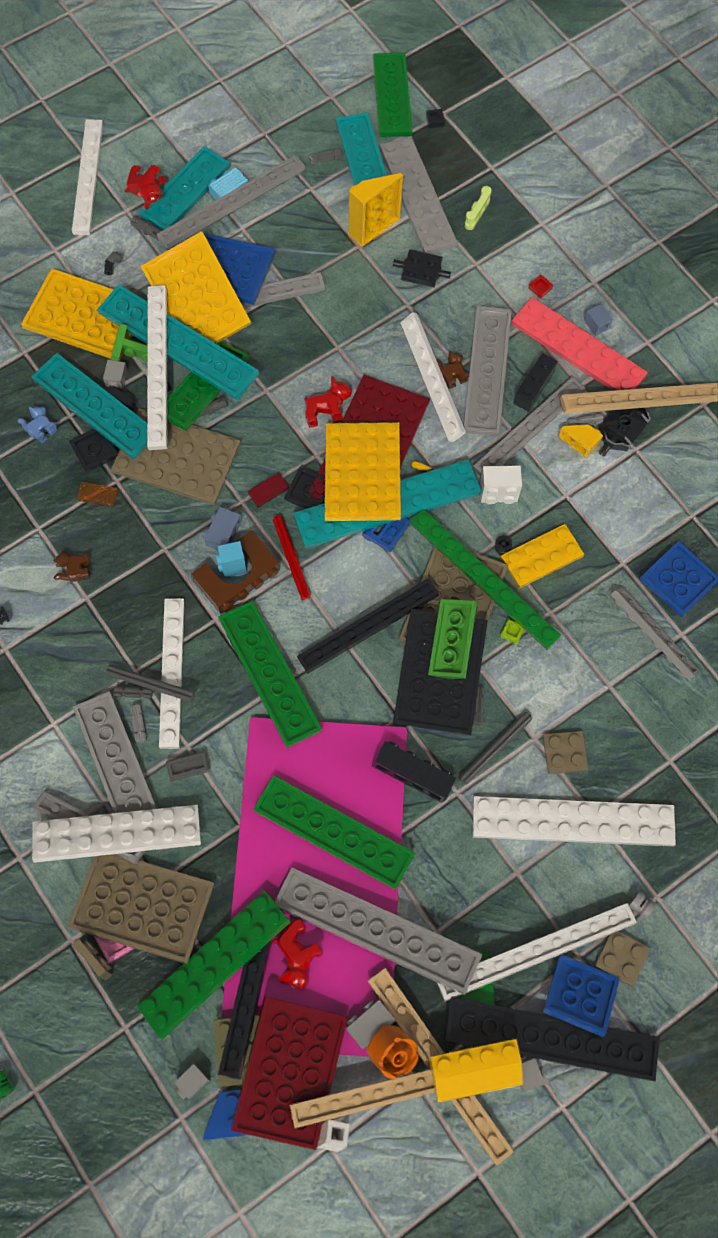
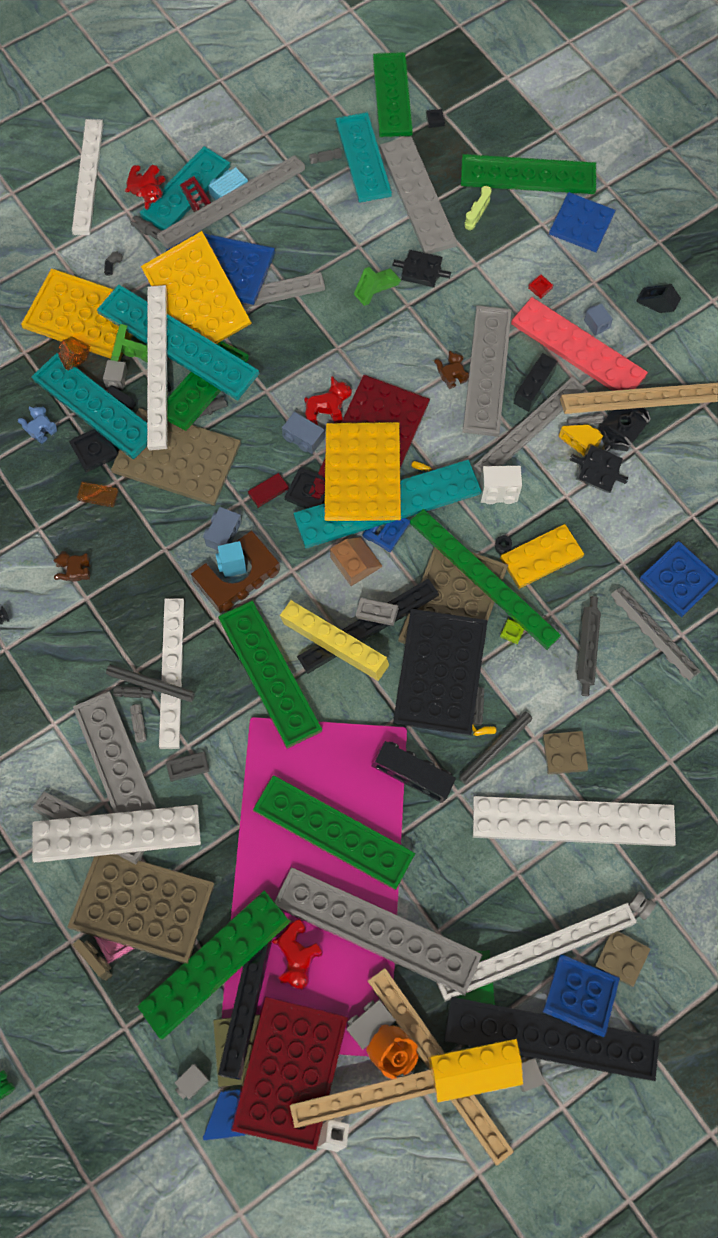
(73, 352): none -> clear orange slope
(191, 199): none -> dark red slope
(291, 558): red axle -> none
(303, 433): none -> sand blue brick
(334, 640): none -> light yellow brick
(354, 559): none -> medium nougat slope
(373, 283): none -> bright green bracket
(374, 207): yellow slope -> none
(377, 611): none -> light grey plate
(433, 377): white plate -> none
(452, 639): bright green slope -> none
(485, 730): none -> yellow piece
(528, 174): none -> green plate
(582, 222): none -> blue plate
(588, 646): none -> dark grey plate
(599, 468): none -> black plate
(659, 298): none -> black slope

